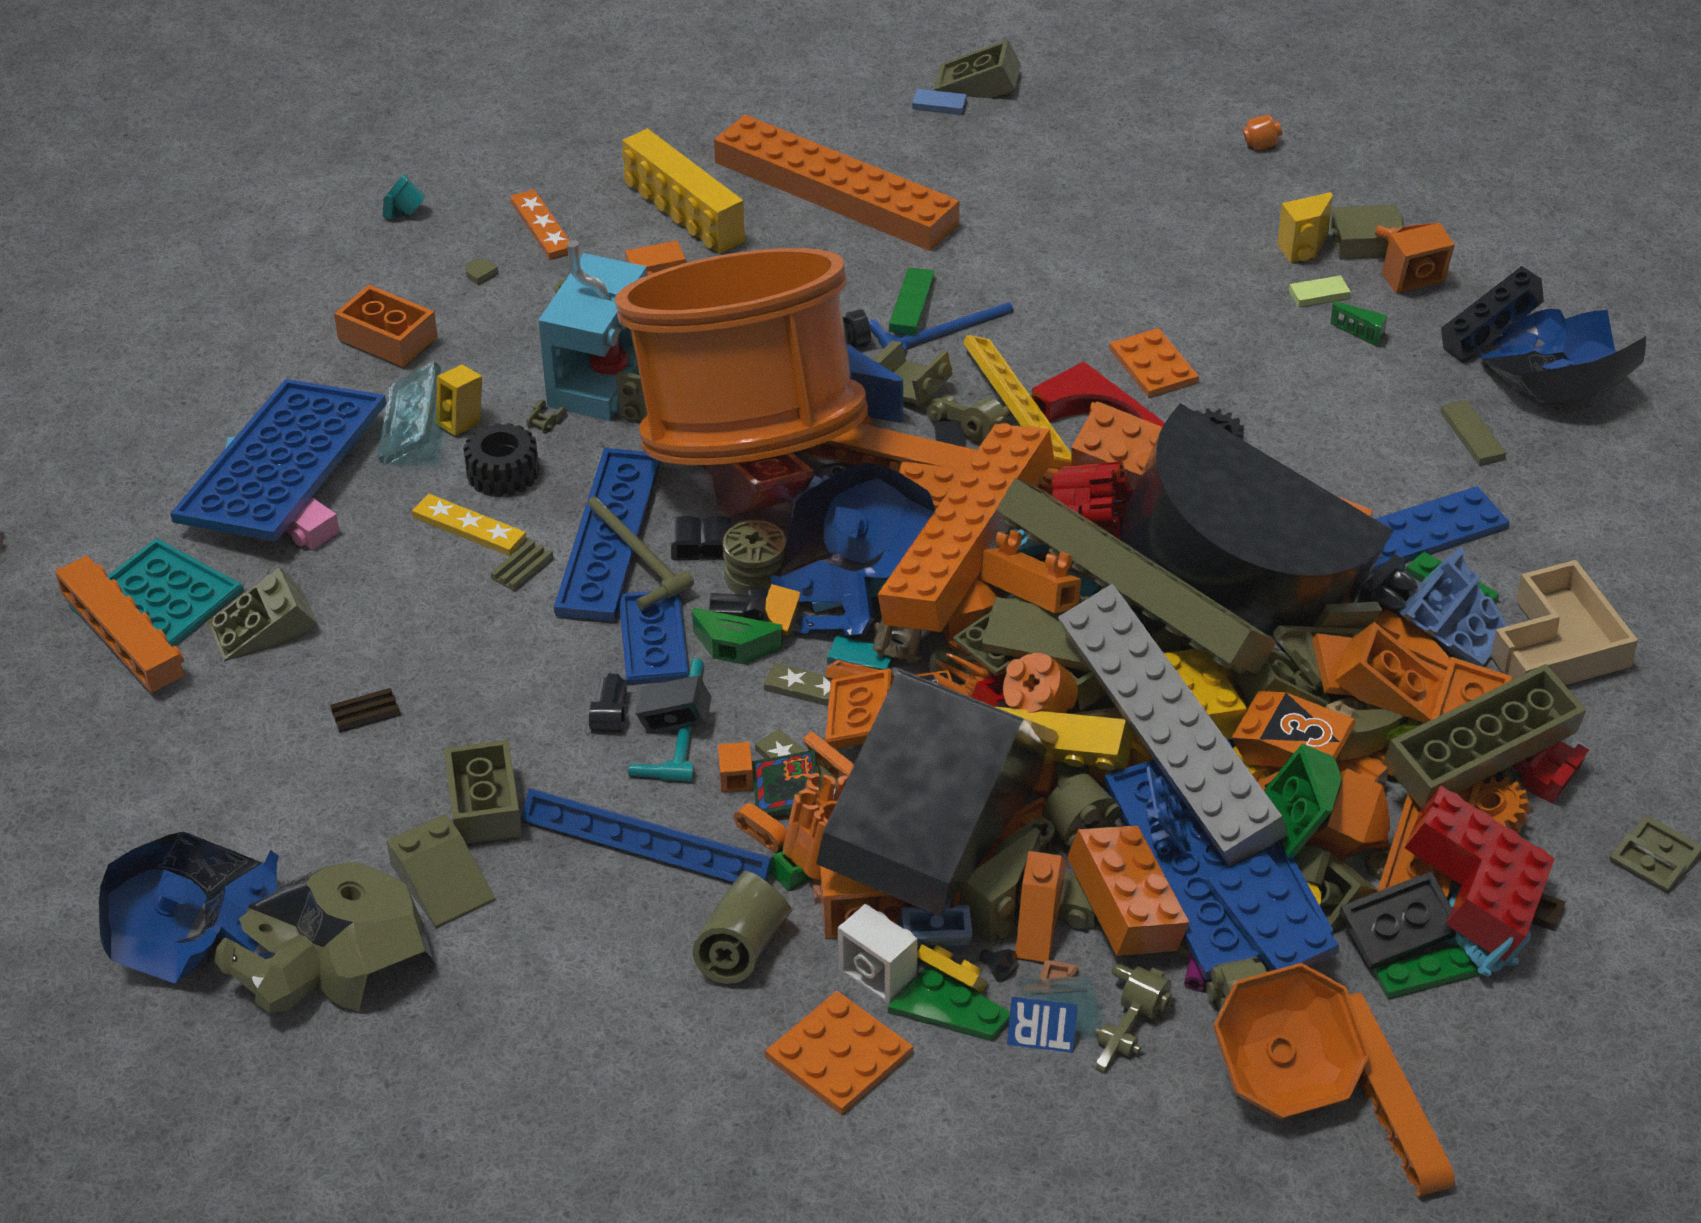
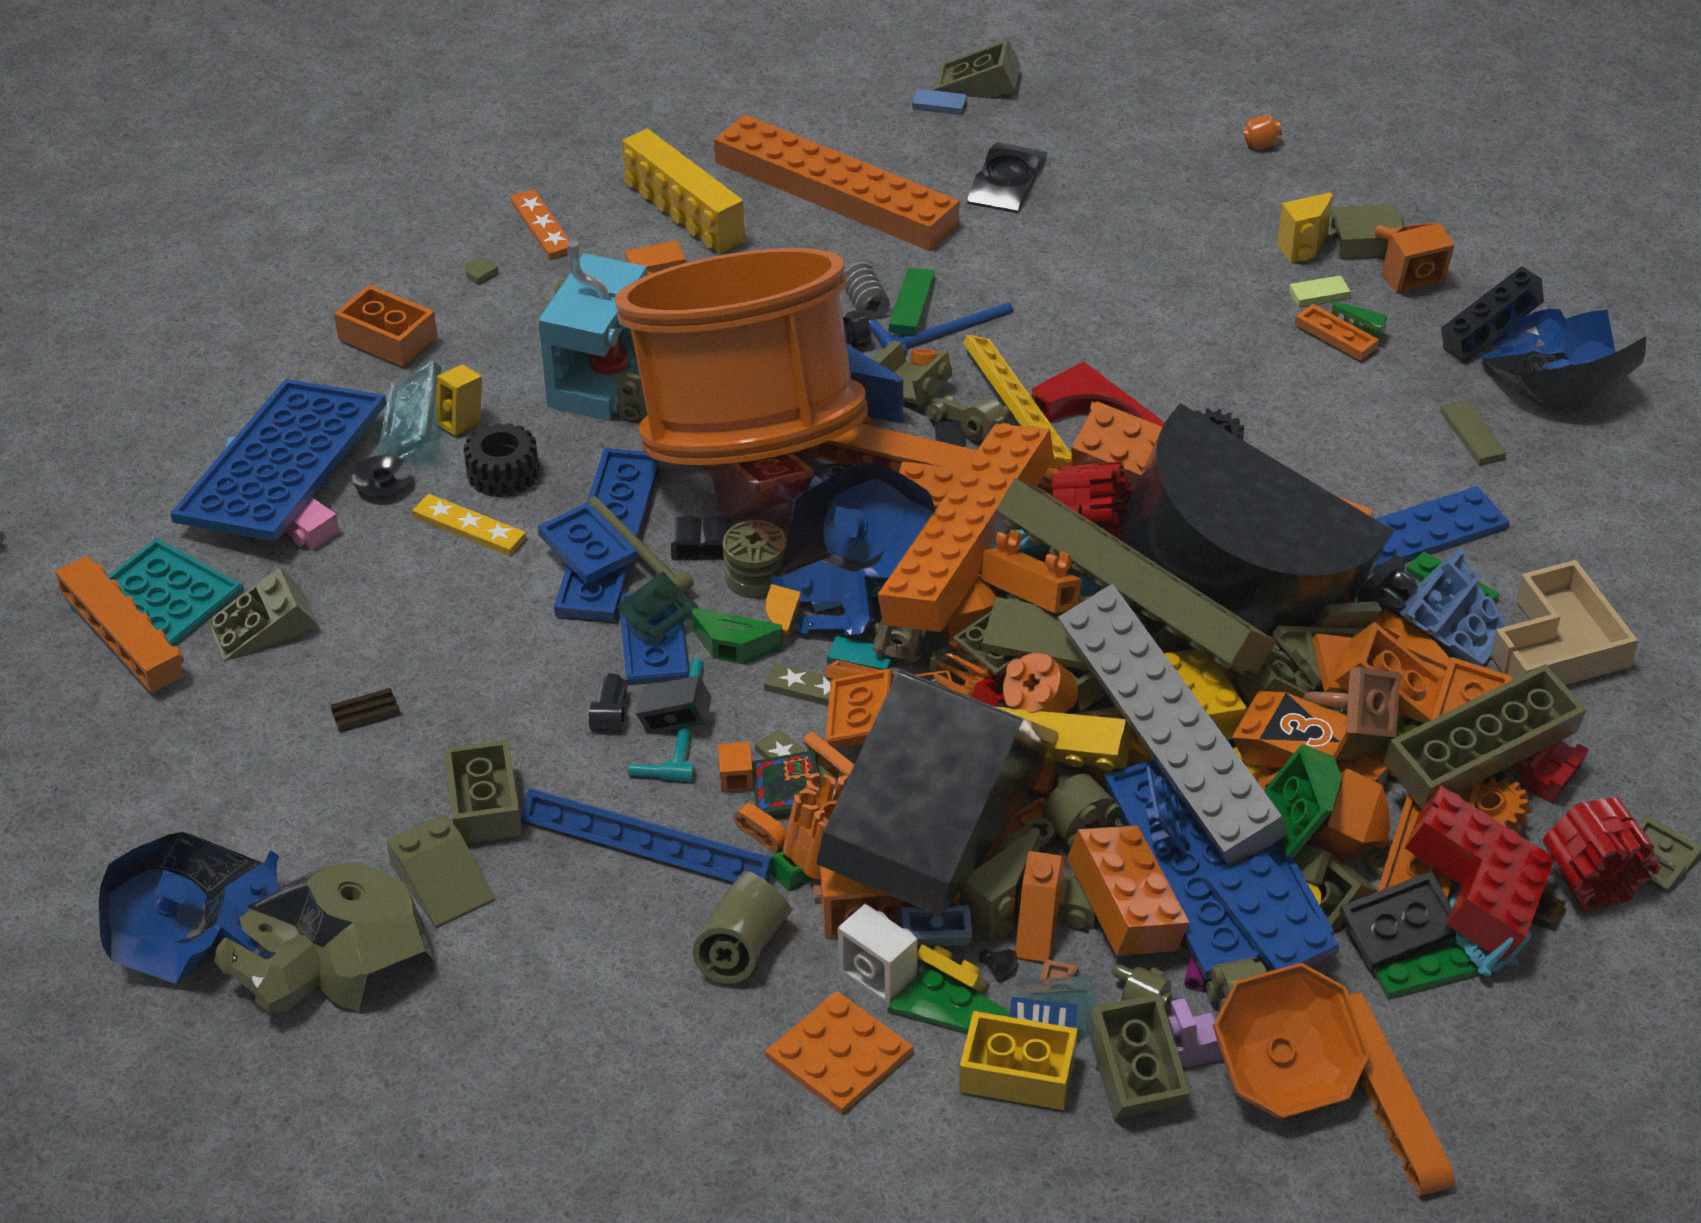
(381, 475): none -> black dish
(402, 197): teal piece -> none
(518, 561): olive tile -> none
(550, 420): olive piece -> none
(587, 543): none -> blue plate
(650, 602): none -> clear green plate
(750, 605): black piece -> none
(866, 290): none -> light grey piece
(923, 356): none -> orange tile
(1006, 177): none -> black slope
(1018, 1060): none -> yellow brick
(1137, 1056): none -> olive brick
(1153, 362): orange plate -> none
(1193, 1035): none -> lavender brick
(1336, 332): none -> orange plate
(1369, 704): none -> nougat tile
(1598, 849): none -> red piece

